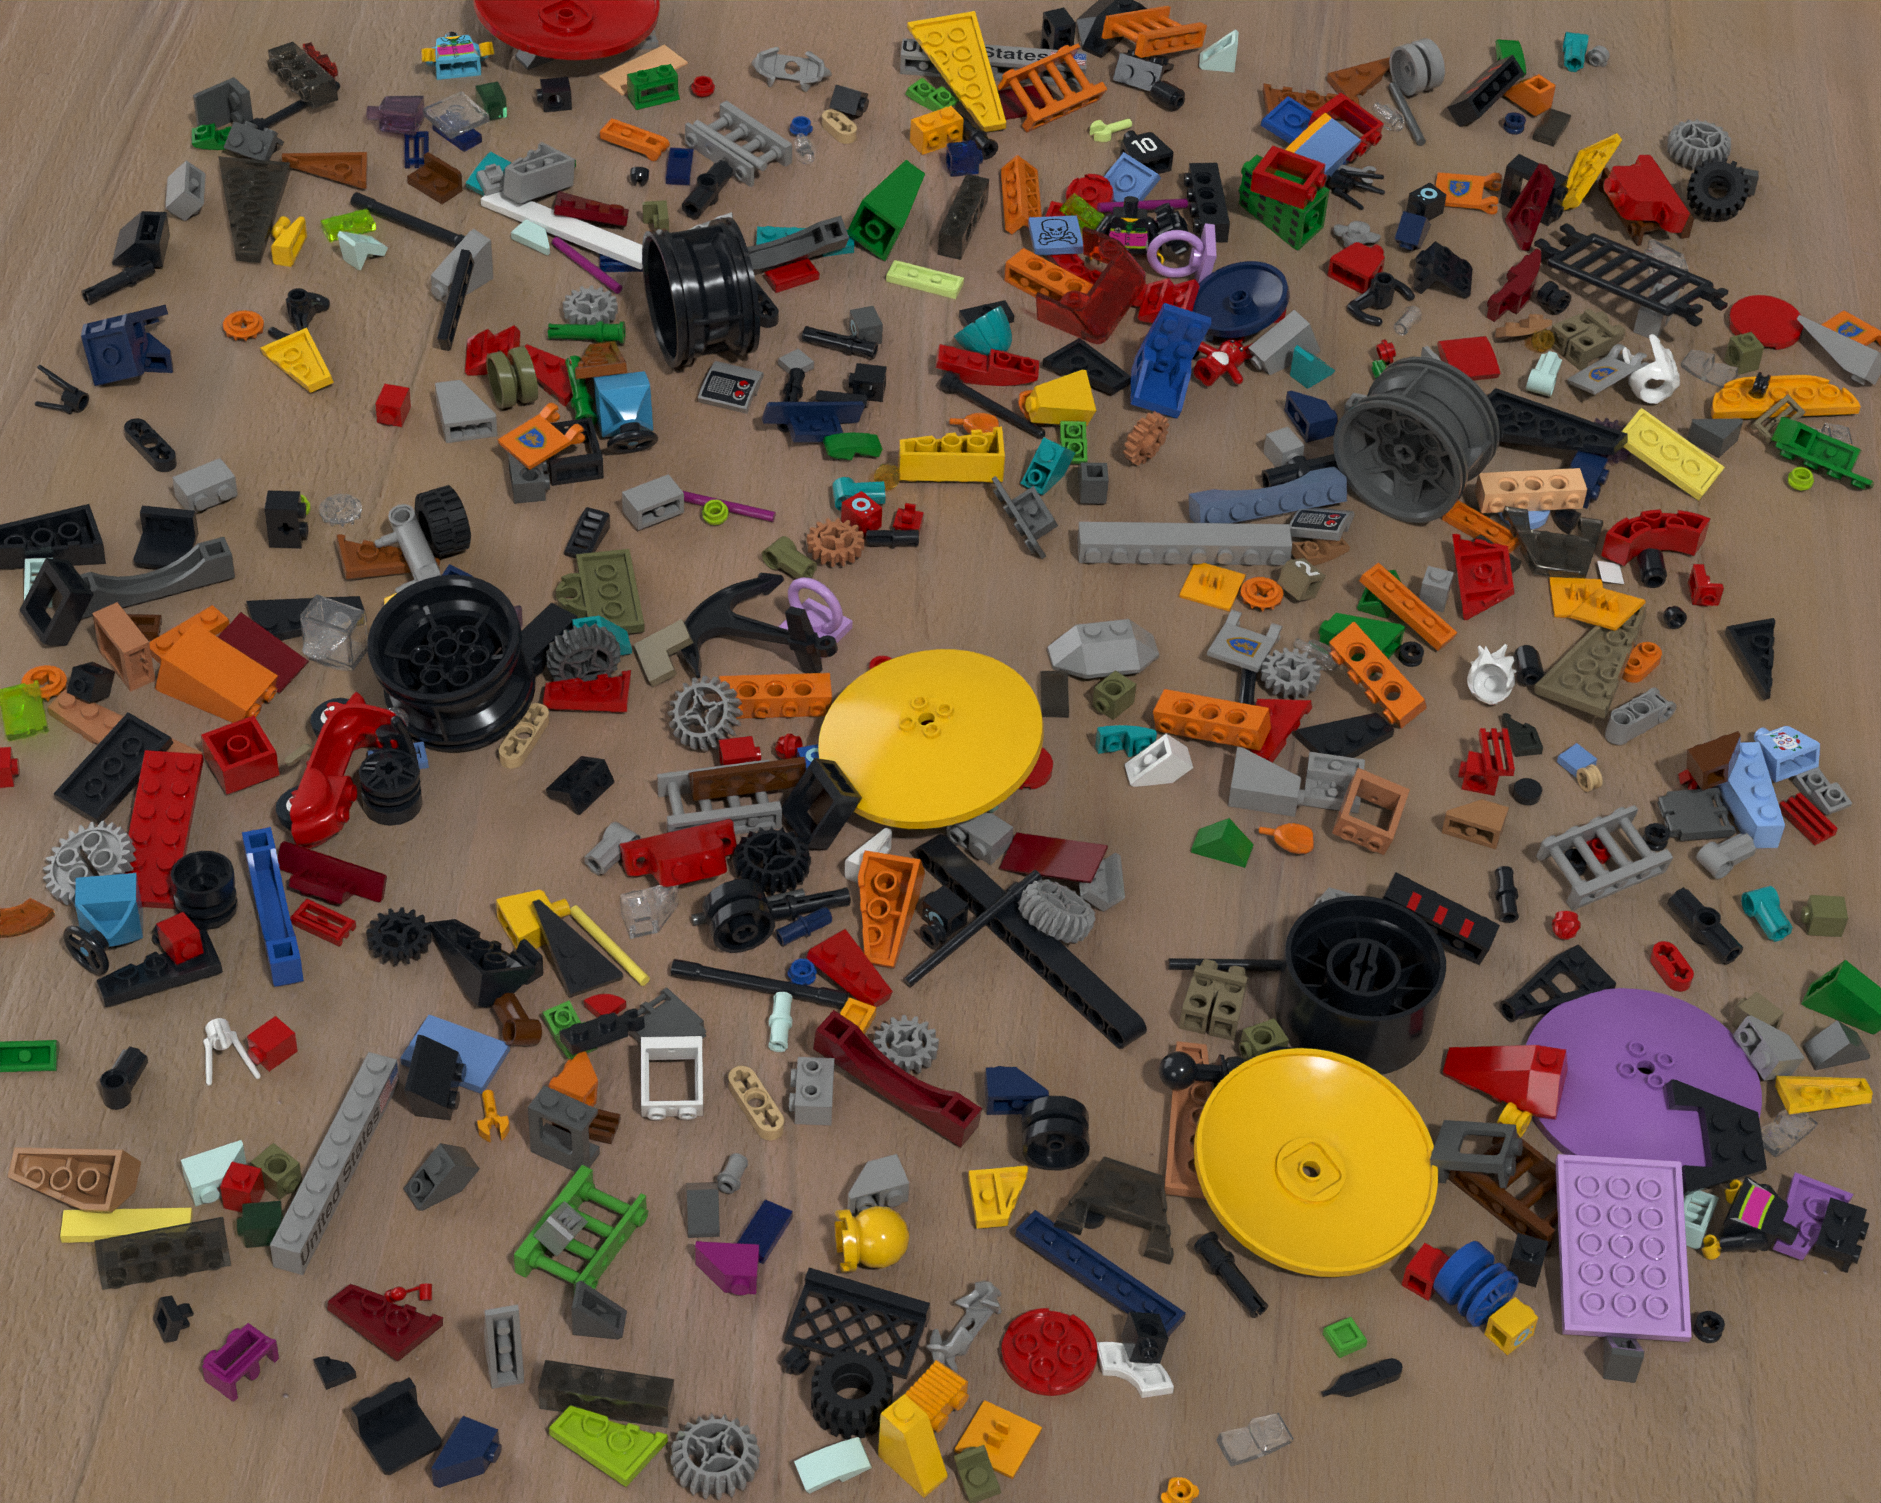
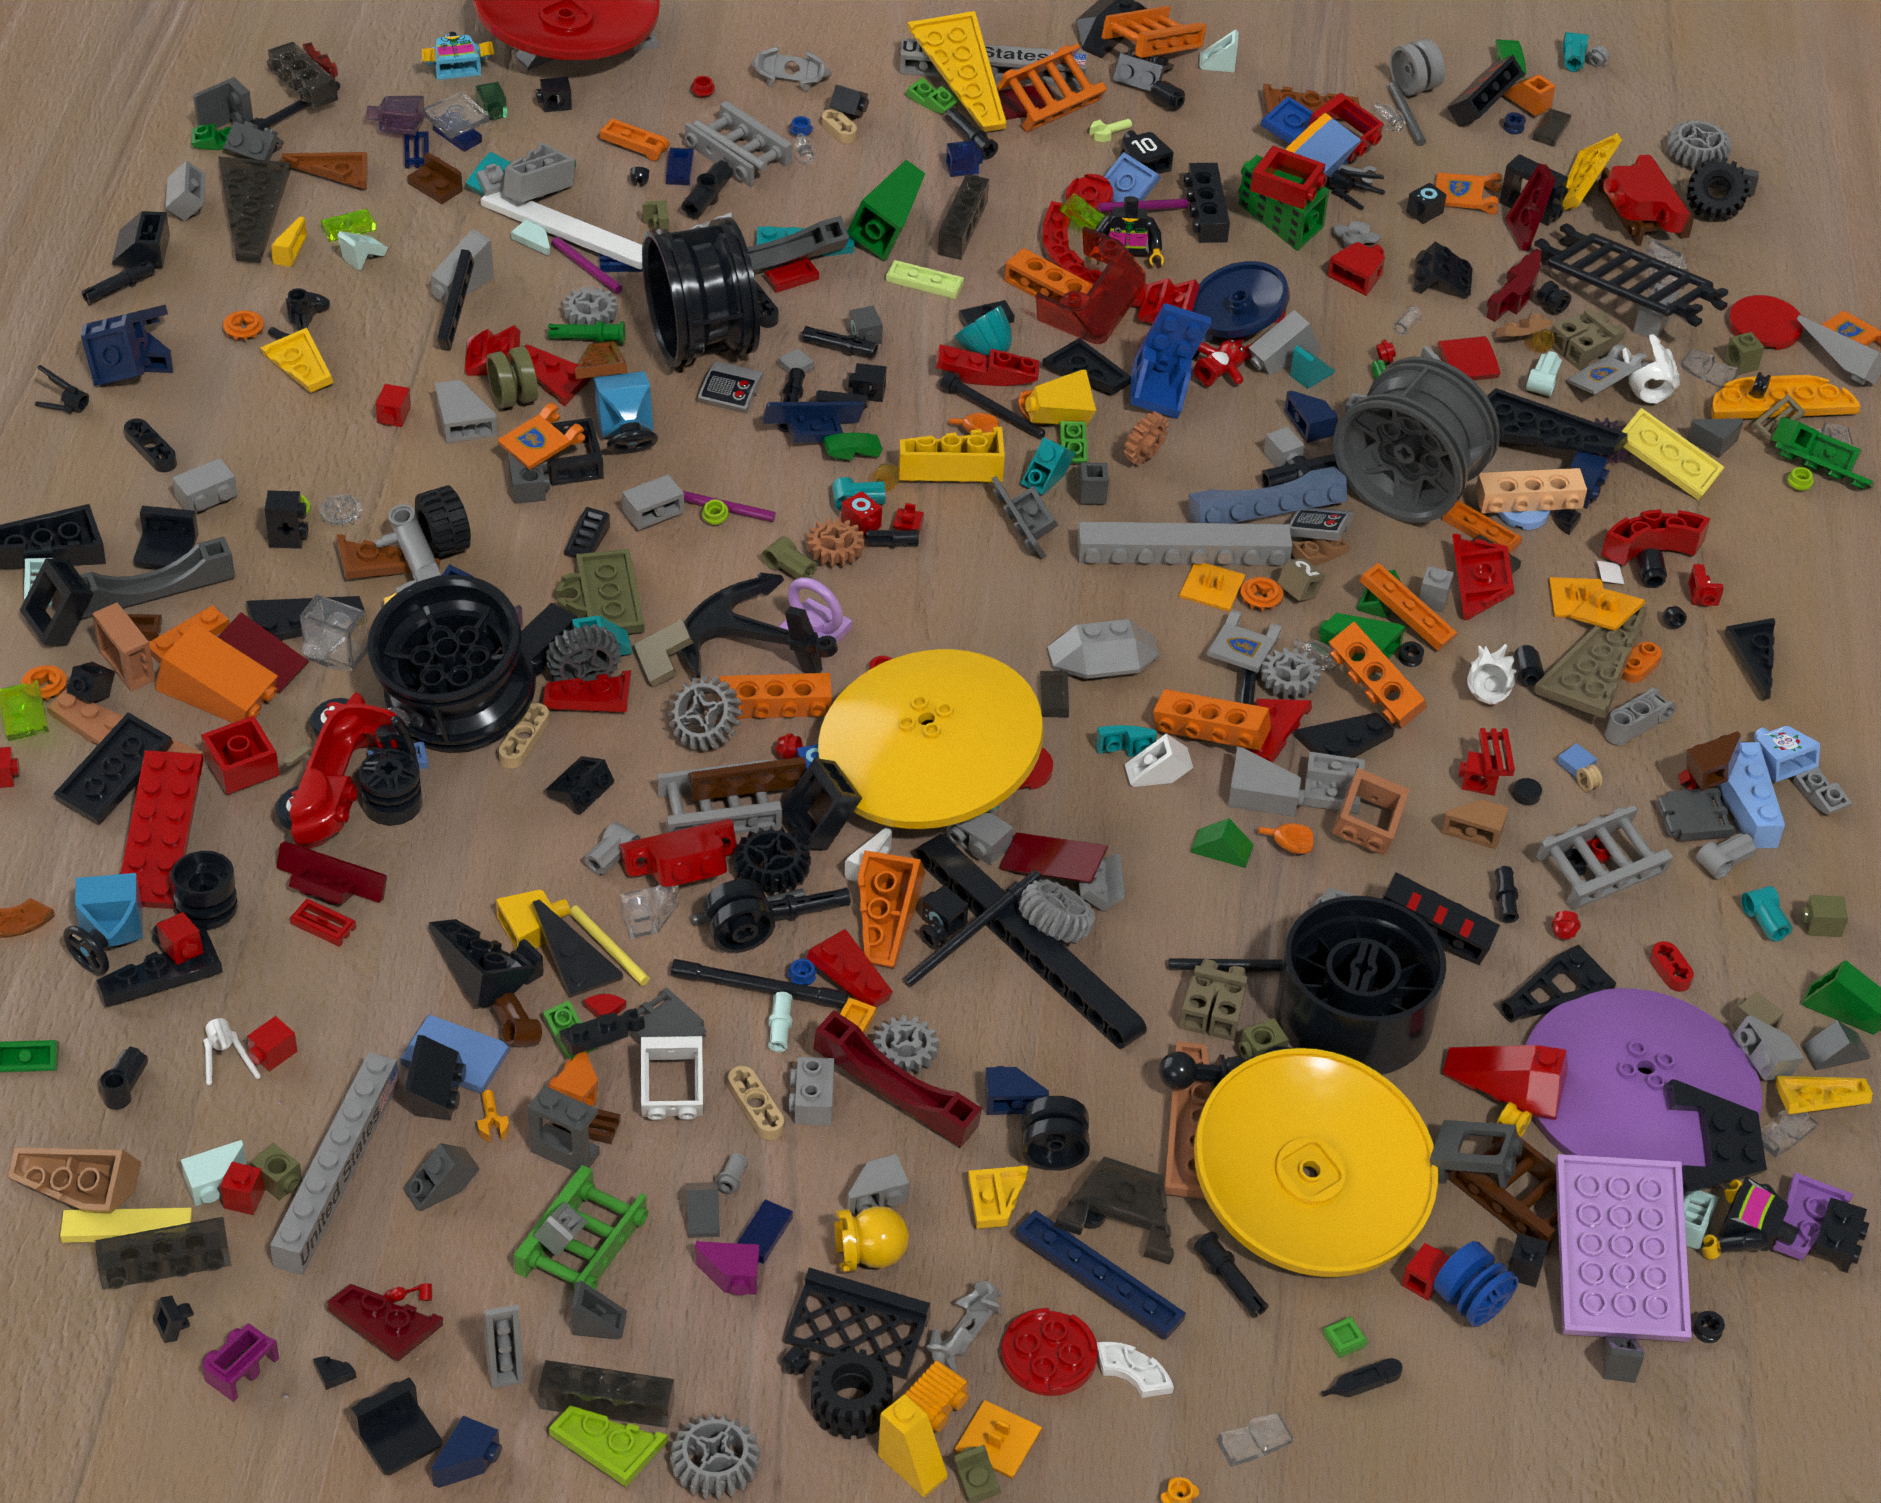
(107, 849): light grey gear -> none
(259, 1223): clear green brick -> none
(272, 907): blue arch -> none
(280, 226): yellow arm -> none
(364, 202): black piece -> none
(399, 936): black gear -> none
(581, 400): green pin -> none
(588, 209): dark red wing -> none
(649, 80): green window -> none
(662, 55): light nougat piece -> none
(738, 751): red brick -> none
(803, 926): dark blue axle -> none
(832, 1463): light aqua slope -> none
(936, 129): light orange brick -> none
(1020, 193): orange fence -> none
(1055, 235): medium blue tile -> none
(1057, 29): black brick -> none
(1114, 695): olive brick -> none
(1144, 1337): black brick -> none
(1169, 220): black gear -> none
(1201, 256): lavender tile -> none
(1359, 78): dark orange wing -> none
(1380, 296): black piece -> none
(1412, 231): dark blue slope -> none
(1511, 1325): yellow brick -> none
(1523, 738): pearl dark grey tile -> none
(1551, 552): clear smoke wing -> none
(1656, 830): black bush -> none
(1705, 926): black piece -> none
(1810, 817): red tile -> none

